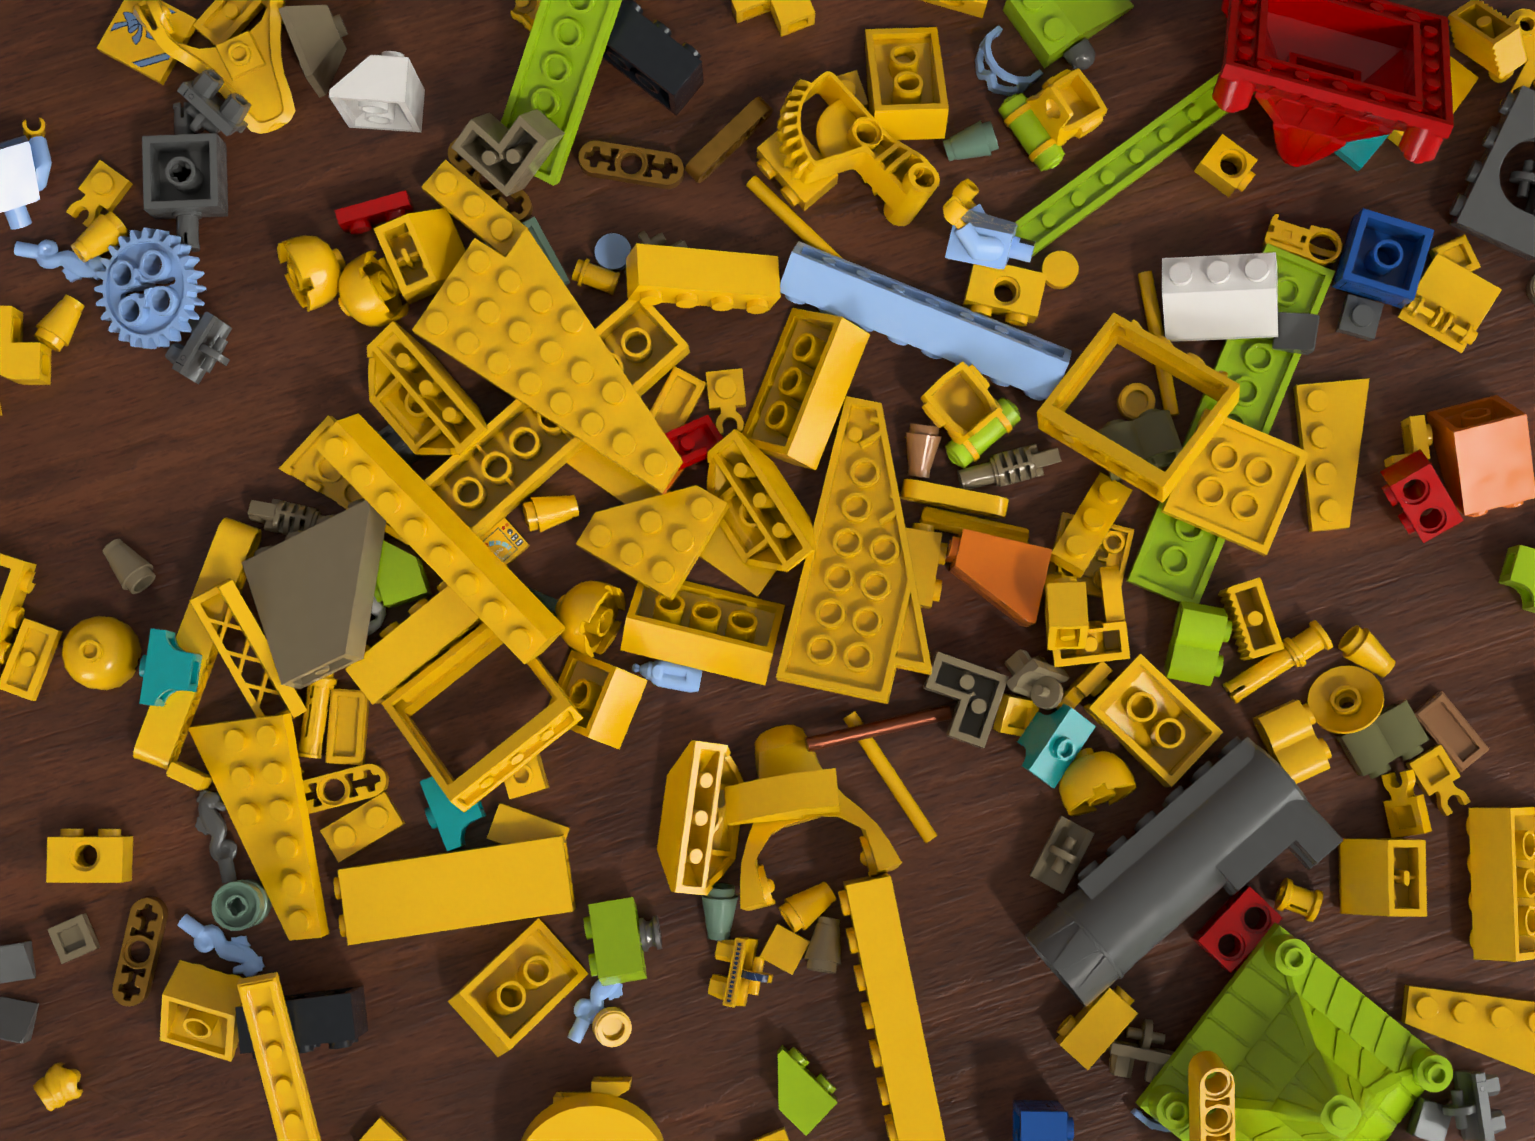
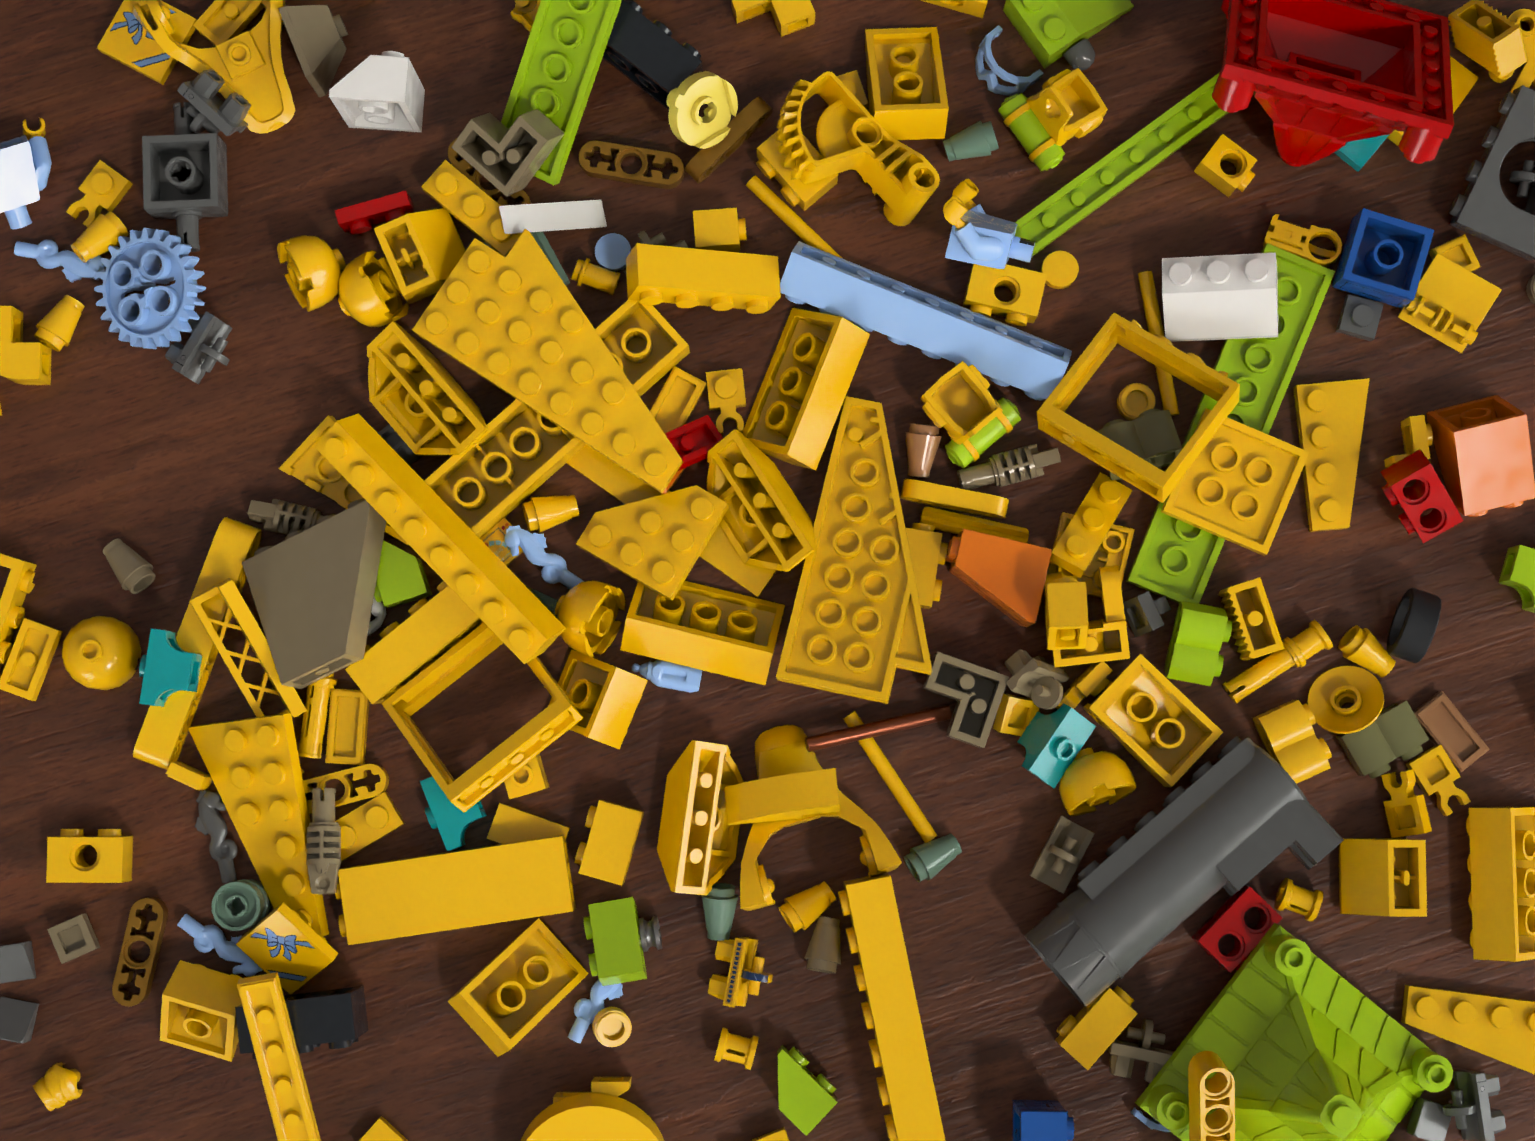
(287, 946): none -> yellow tile
(323, 843): none -> dark tan hinge
(533, 546): none -> light blue animal
(552, 216): none -> white sticker
(609, 842): none -> yellow brick
(685, 105): none -> light yellow plate
(719, 229): none -> yellow brick
(736, 1048): none -> yellow bush
(784, 949): yellow tile -> none
(931, 857): none -> sand green cone
(1144, 613): none -> dark grey tile
(1296, 332): dark grey slope -> none
(1413, 625): none -> black tyre

